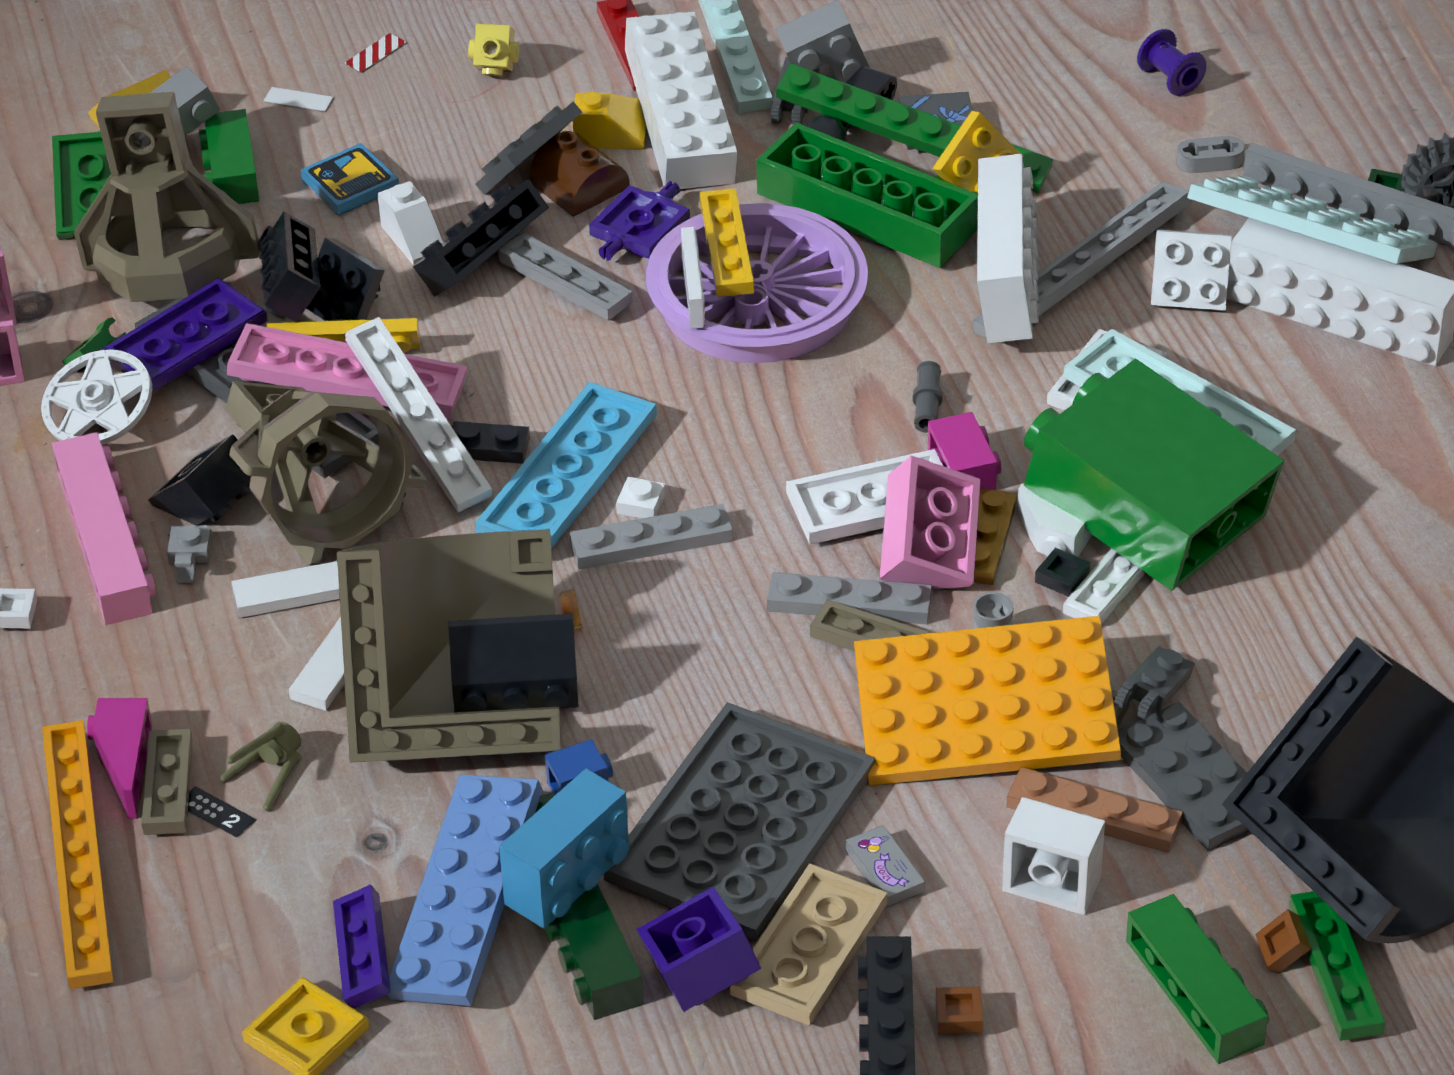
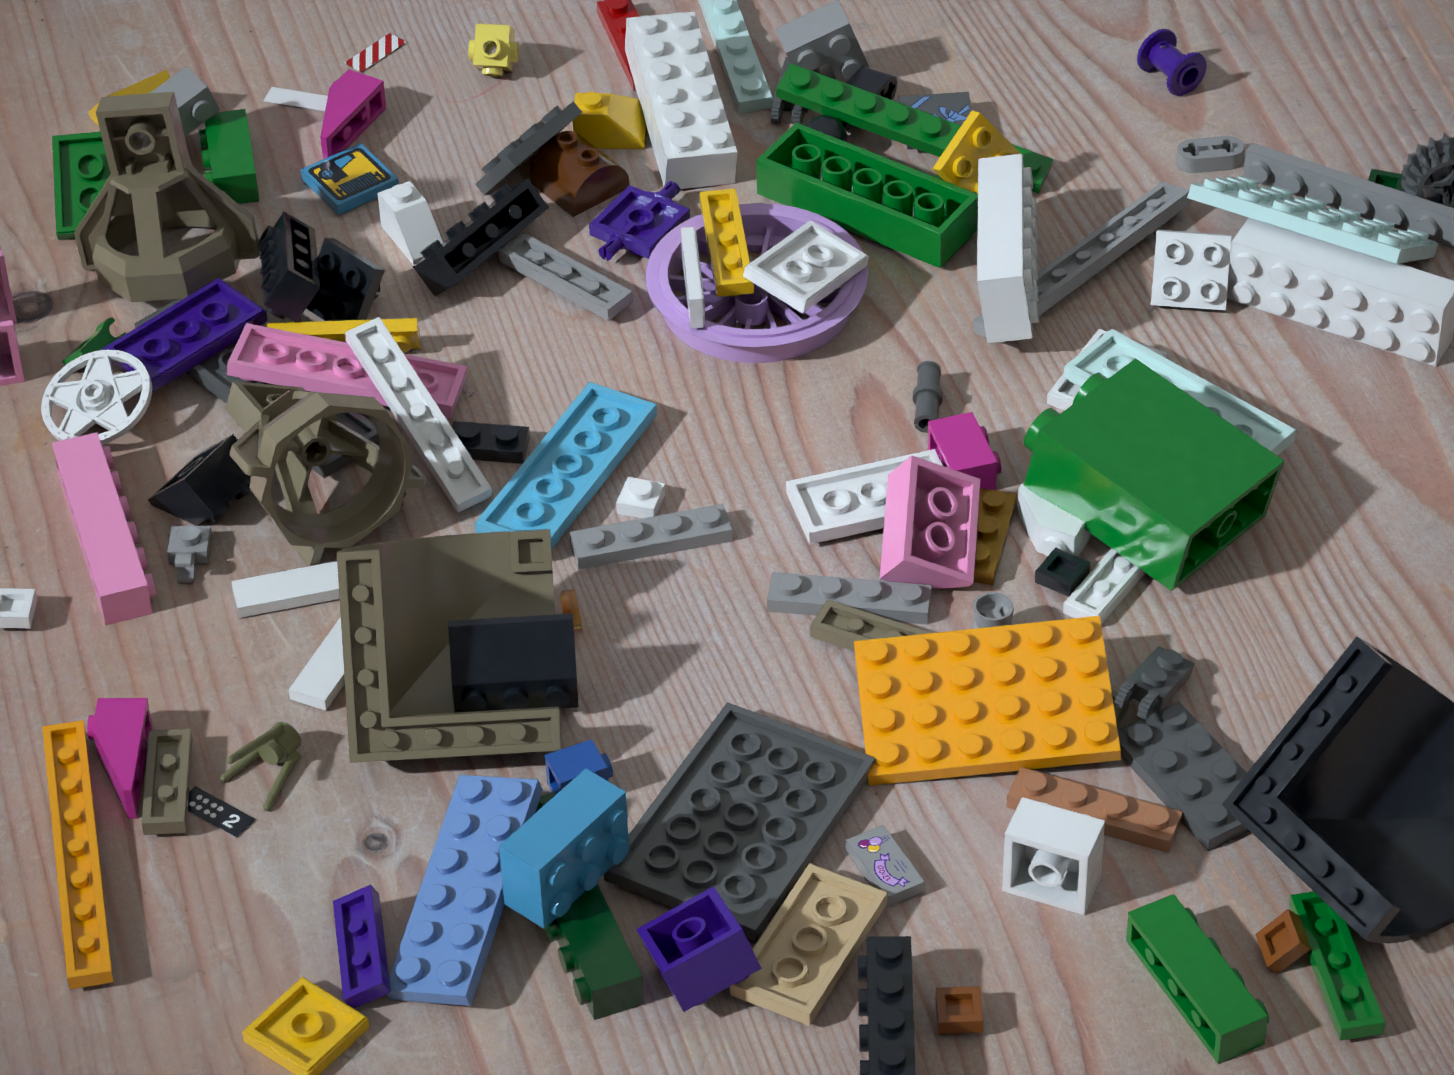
(350, 109): none -> dark pink slope
(806, 266): none -> white tile

